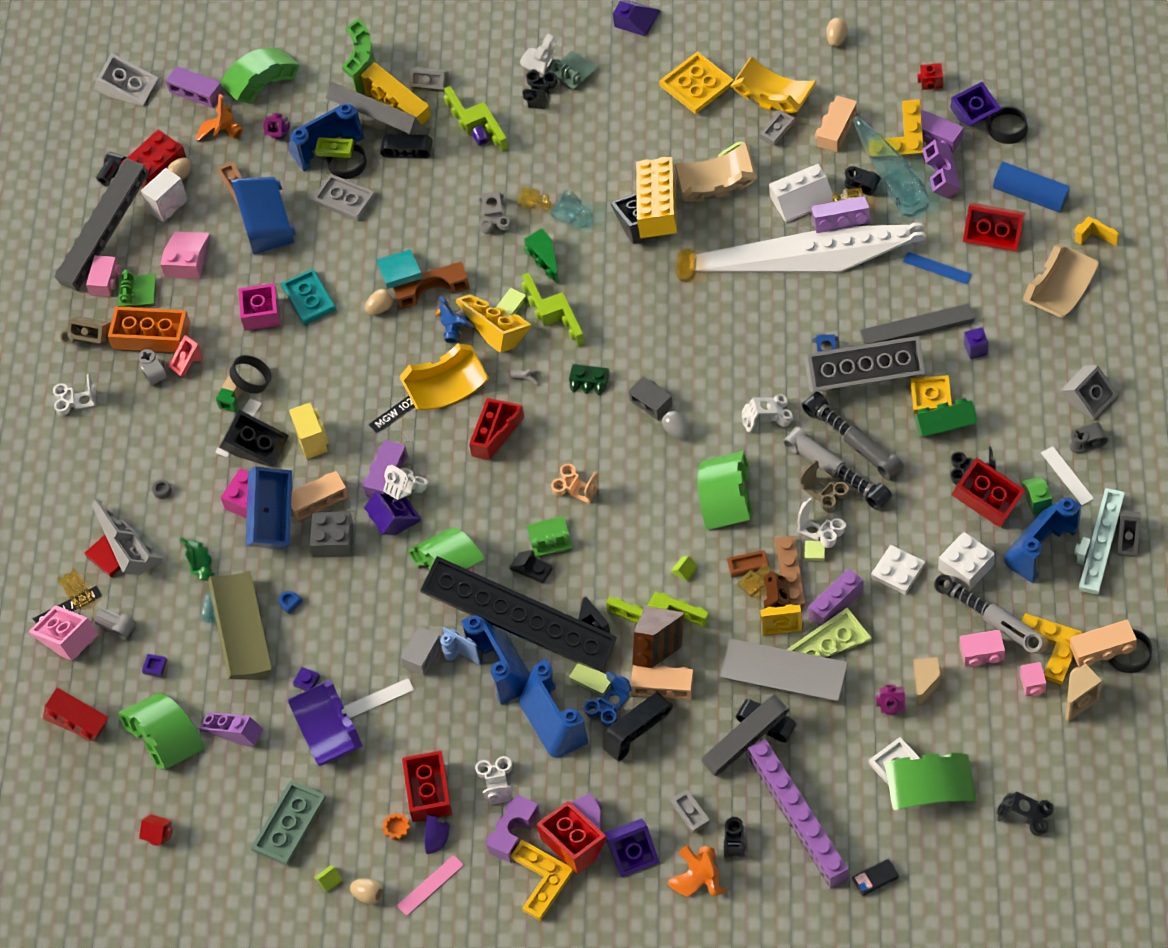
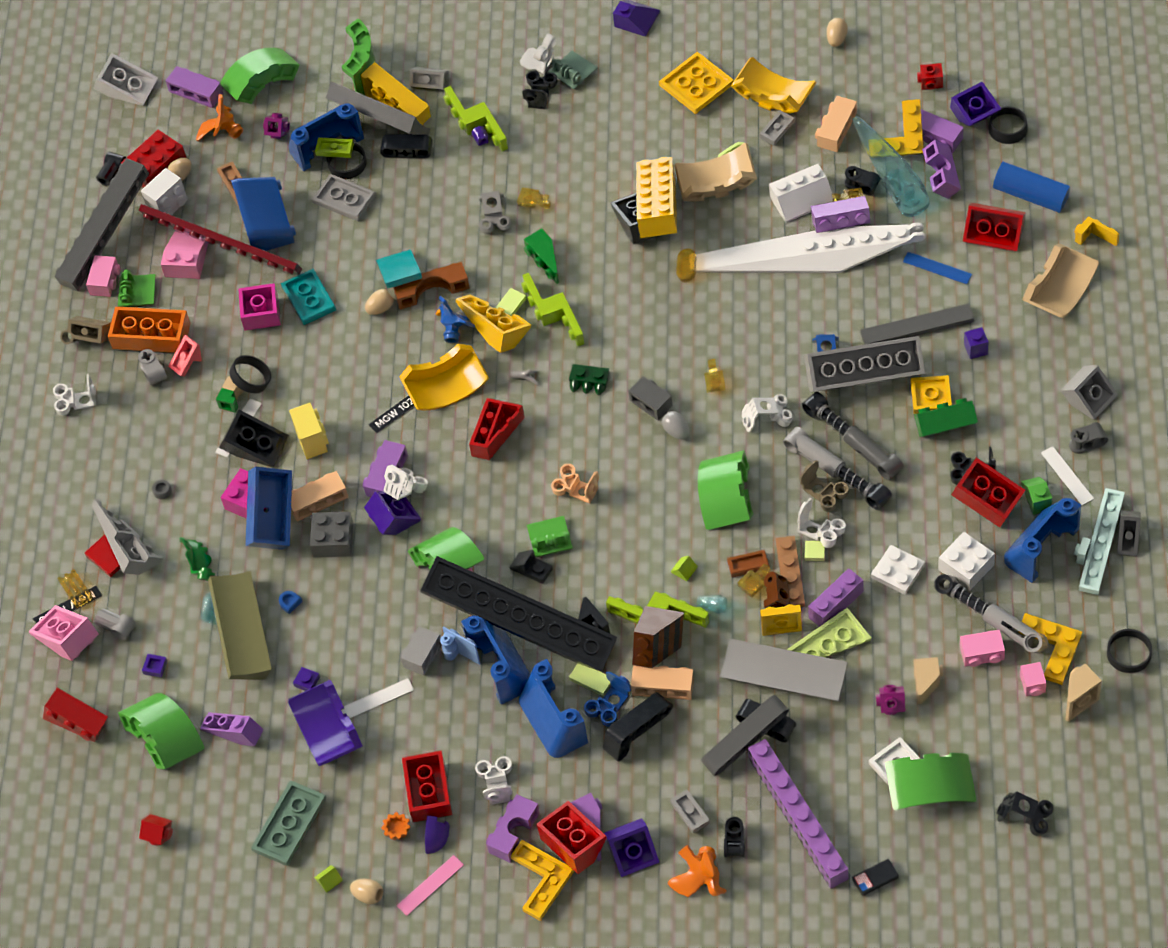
(225, 242): none -> dark red plate
(568, 209): clear light blue piece -> none
(713, 603): none -> clear light blue cone
(714, 379): none -> clear yellow plate
(1103, 643): light nougat brick -> none

